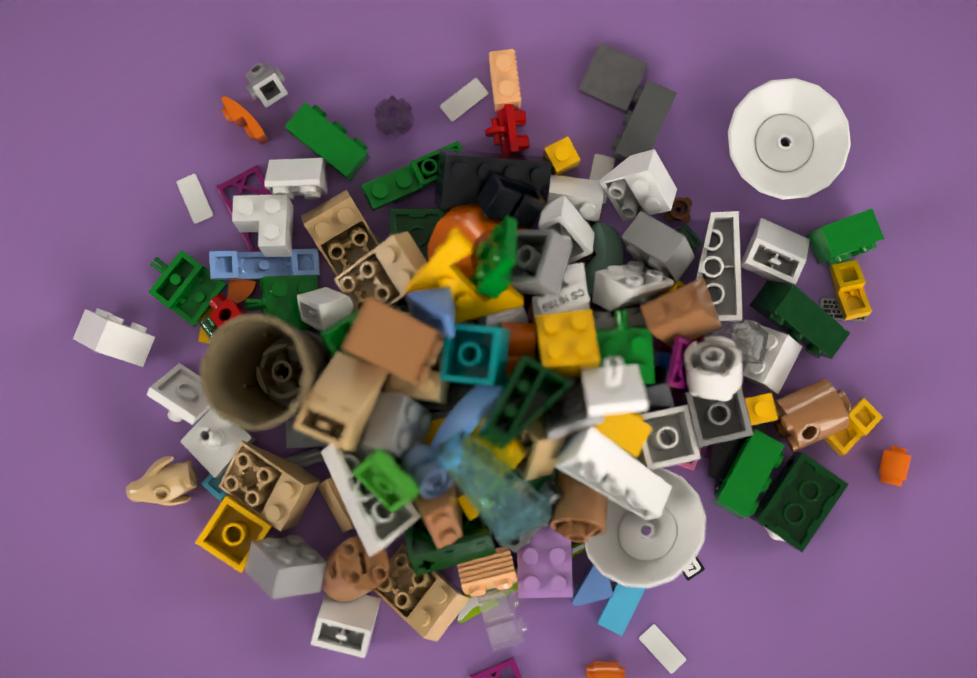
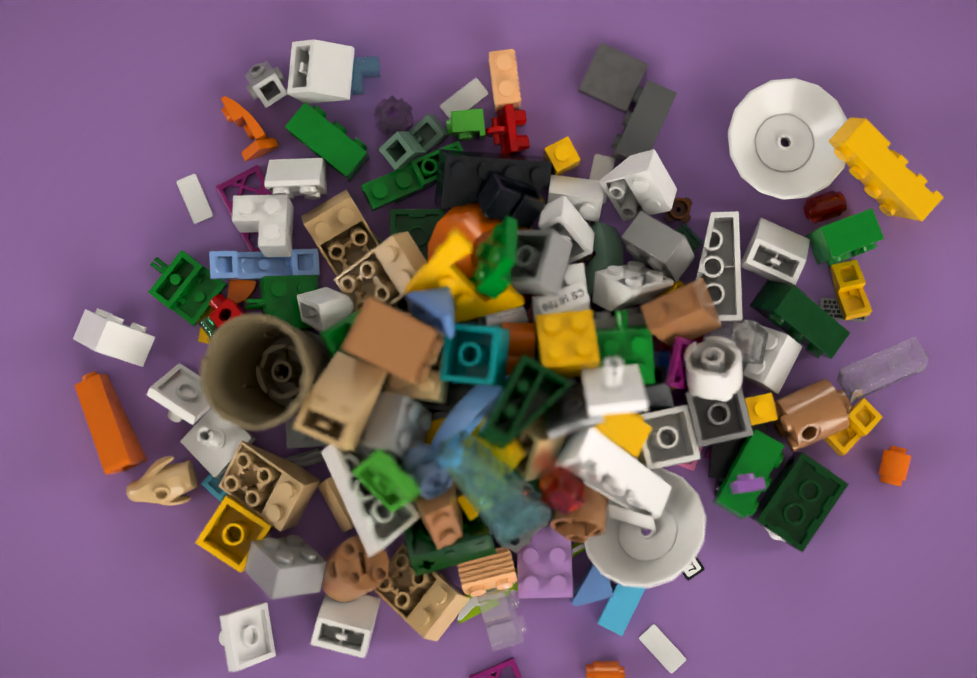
(108, 424): none -> orange slope
(247, 636): none -> white tile
(259, 148): none -> orange tile
(320, 71): none -> white slope
(364, 68): none -> clear light blue piece
(410, 145): none -> sand green brick
(466, 124): none -> bright green brick
(562, 490): none -> clear red brick
(632, 517): none -> white sticker
(747, 483): none -> medium lavender plate
(825, 206): none -> clear red brick
(882, 369): none -> clear brick
(883, 171): none -> yellow wedge

